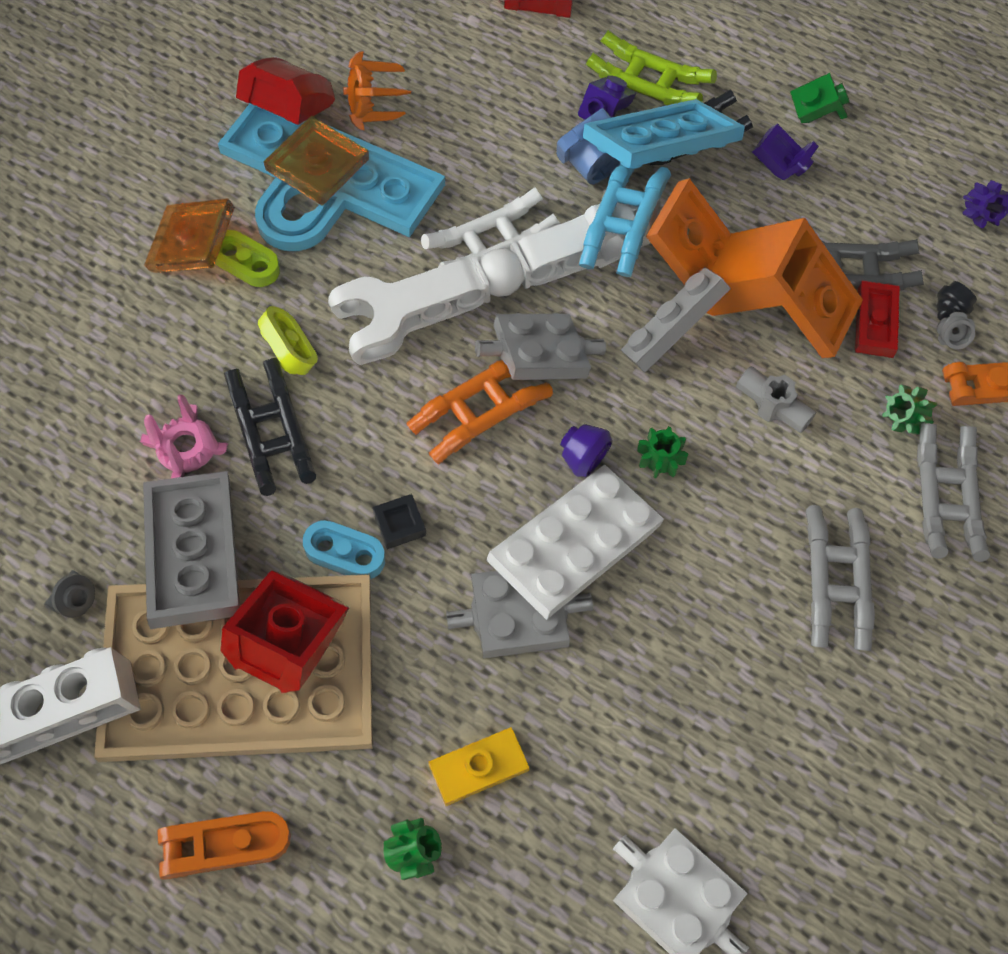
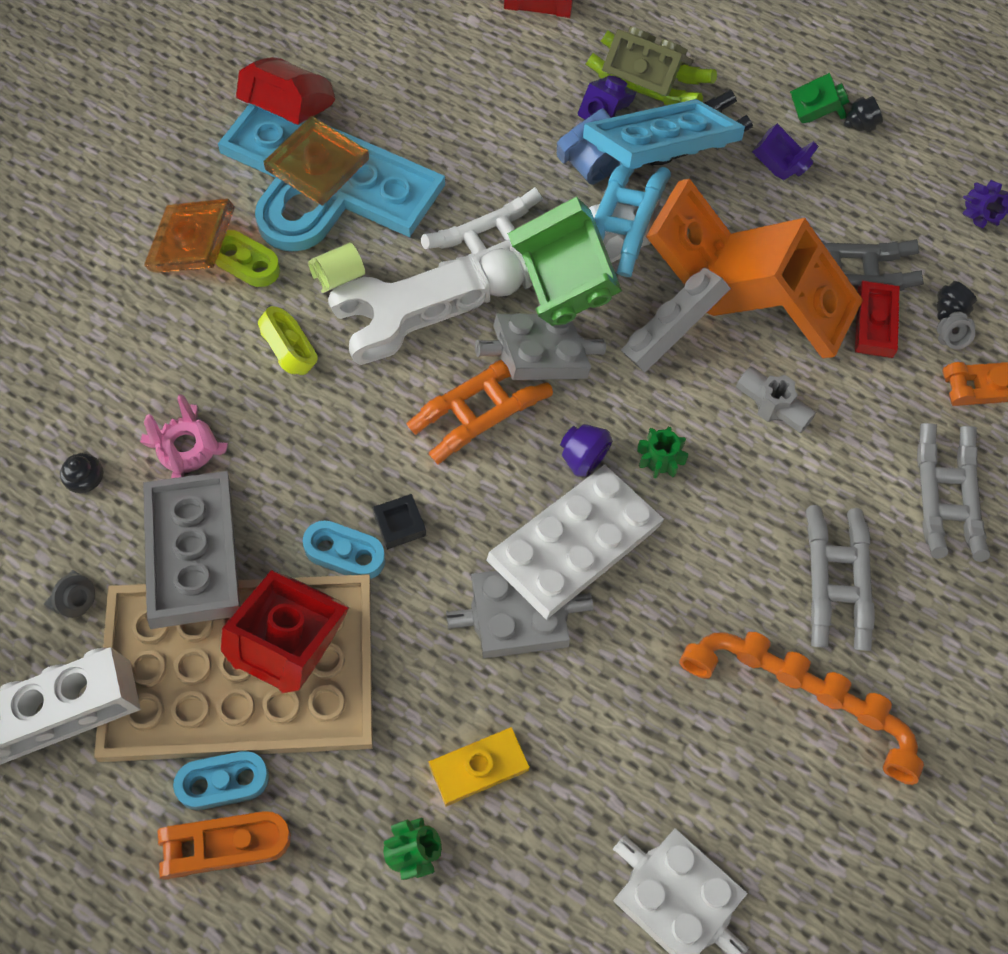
(81, 473): none -> black plate
(222, 779): none -> medium azure plate
(281, 407): black piece -> none
(337, 267): none -> yellowish green beam
(360, 91): orange piece -> none
(566, 262): none -> bright green panel
(643, 62): none -> olive bracket
(832, 691): none -> orange bar
(864, 115): none -> black plate
(909, 409): green gear -> none

